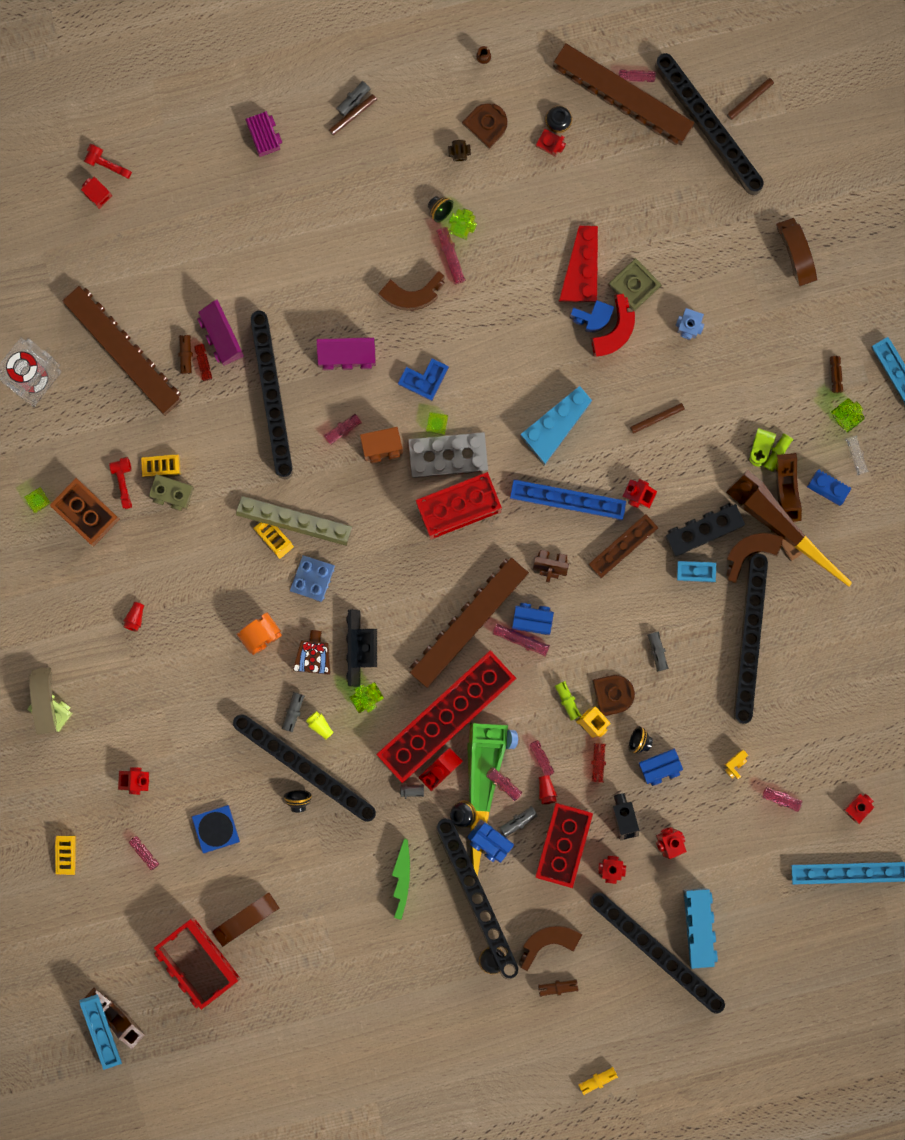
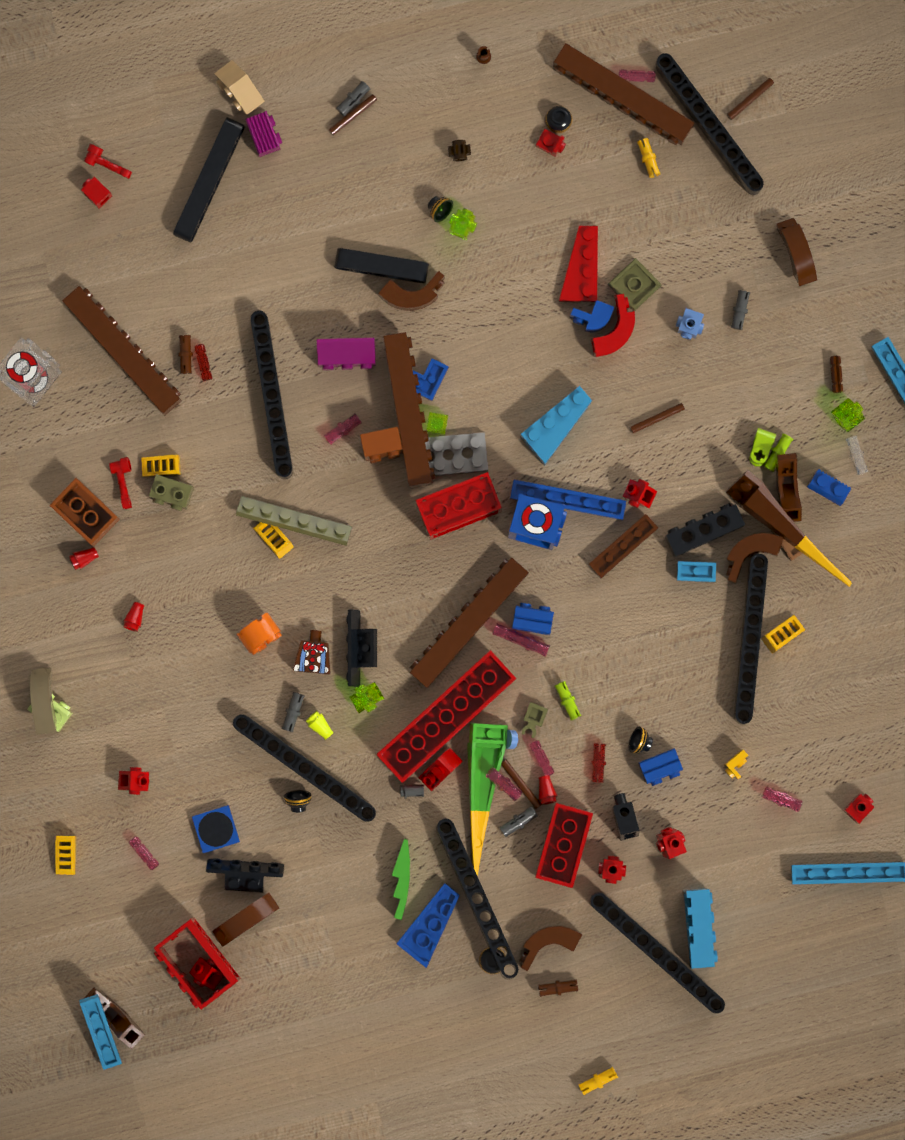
(37, 500): clear neon green plate -> none
(82, 558): none -> red cone
(206, 973): none -> red brick
(209, 180): none -> black beam
(219, 333): magenta slope -> none
(239, 86): none -> tan brick
(243, 874): none -> black bracket
(312, 578): medium blue hinge -> none
(381, 265): none -> black beam
(408, 410): none -> reddish brown brick
(426, 930): none -> blue wing
(450, 254): clear pink pin -> none
(463, 814): black piece -> none
(487, 123): reddish brown tile -> none
(490, 841): blue brick -> none
(521, 784): none -> reddish brown bar
(534, 716): none -> olive plate
(537, 522): none -> blue hose
(549, 567): reddish brown hips -> none
(600, 721): yellow brick -> none
(613, 694): reddish brown tile -> none
(648, 158): none -> yellow pin
(658, 651): dark grey pin -> none
(740, 310): none -> dark grey pin
(769, 642): none -> yellow slope

